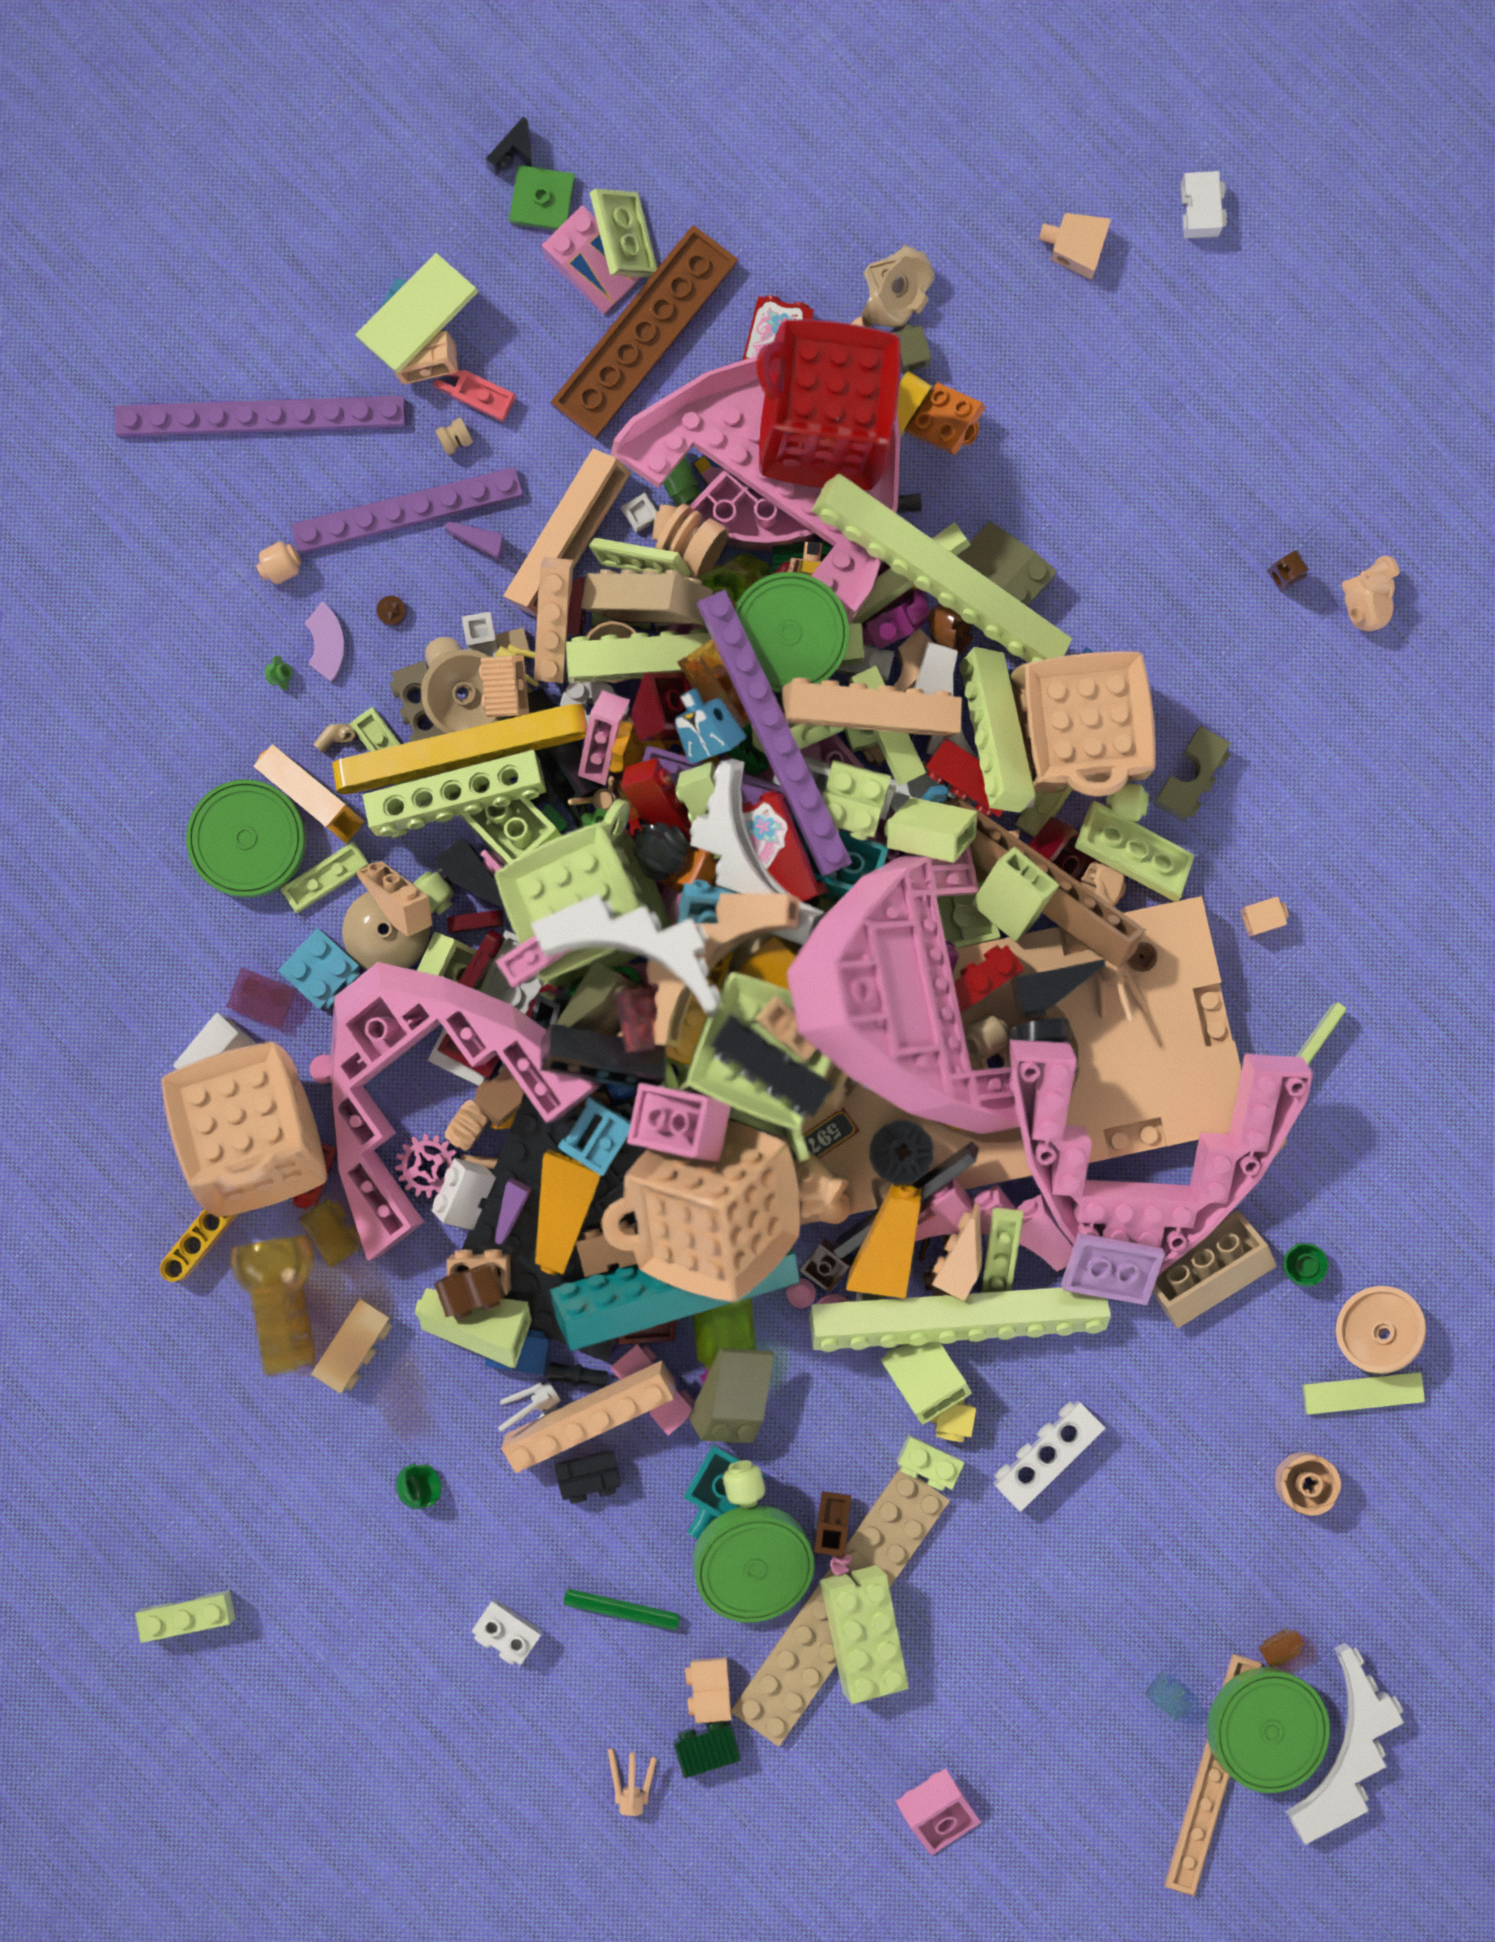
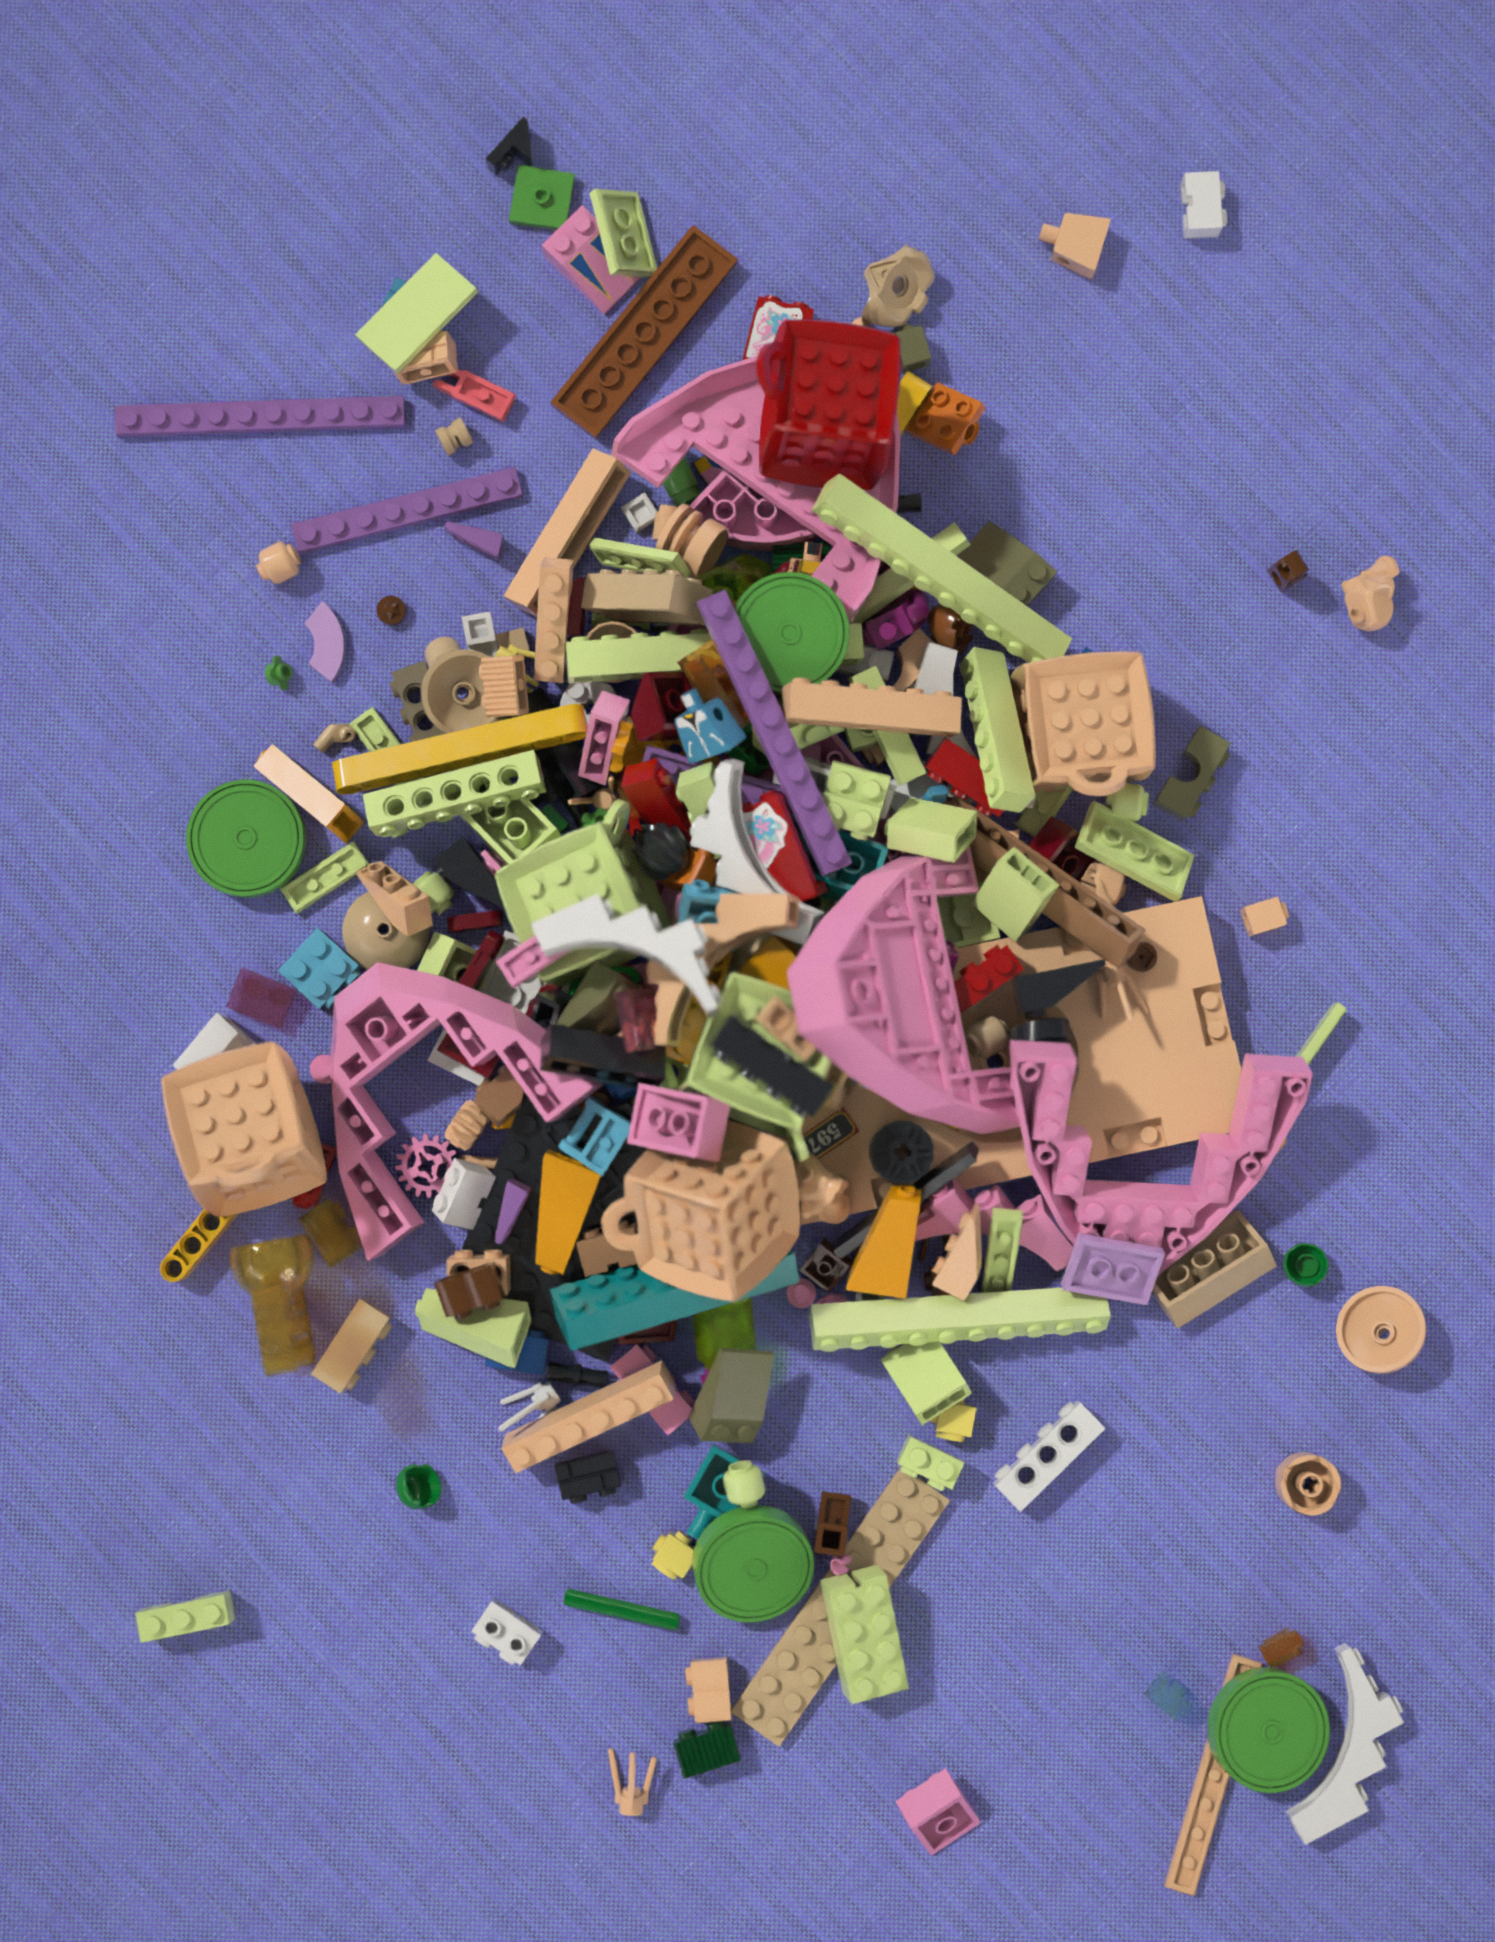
(673, 1554): none -> light yellow brick
(1363, 1393): yellowish green tile -> none

